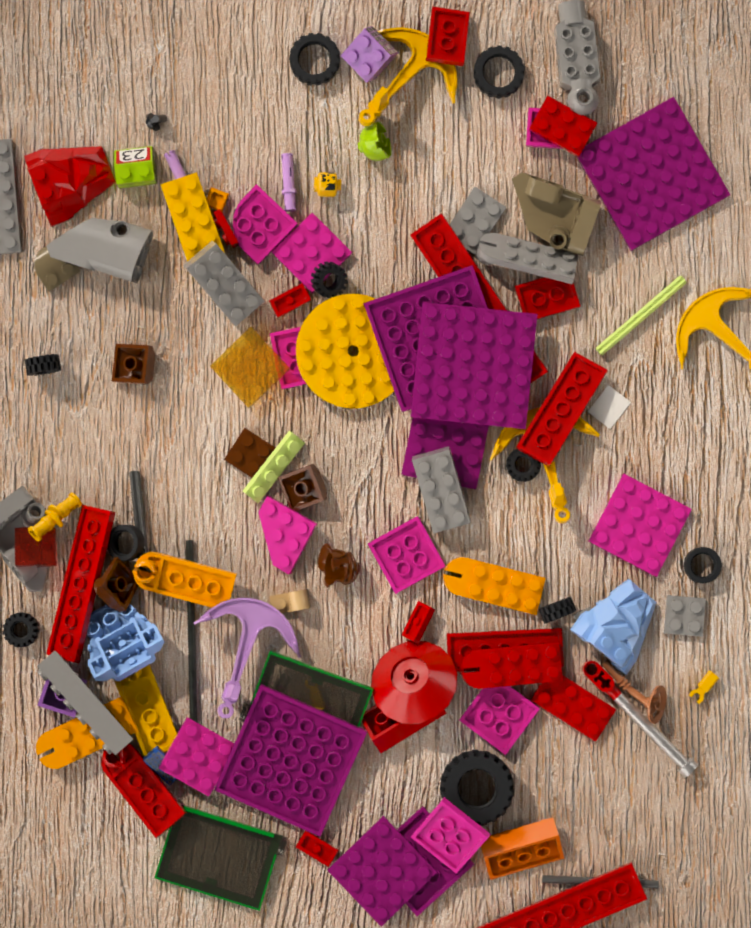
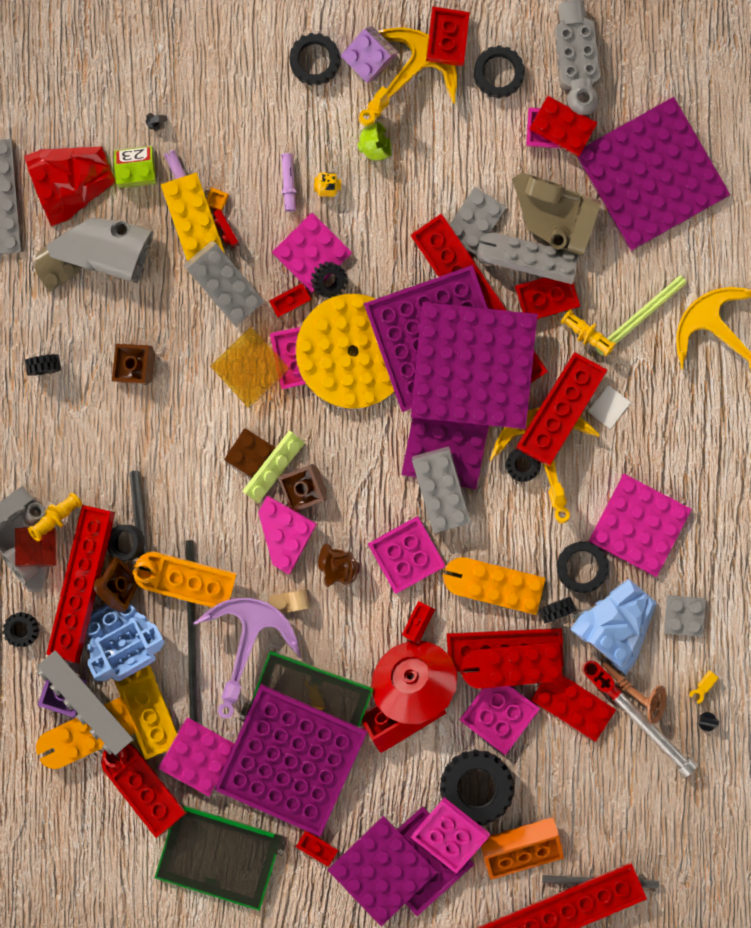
(153, 760): tile -> none
(260, 224): dark pink plate -> none
(588, 333): none -> yellow piece
(602, 567): none -> black tyre
(707, 721): none -> black plate
(716, 569): black tyre -> none

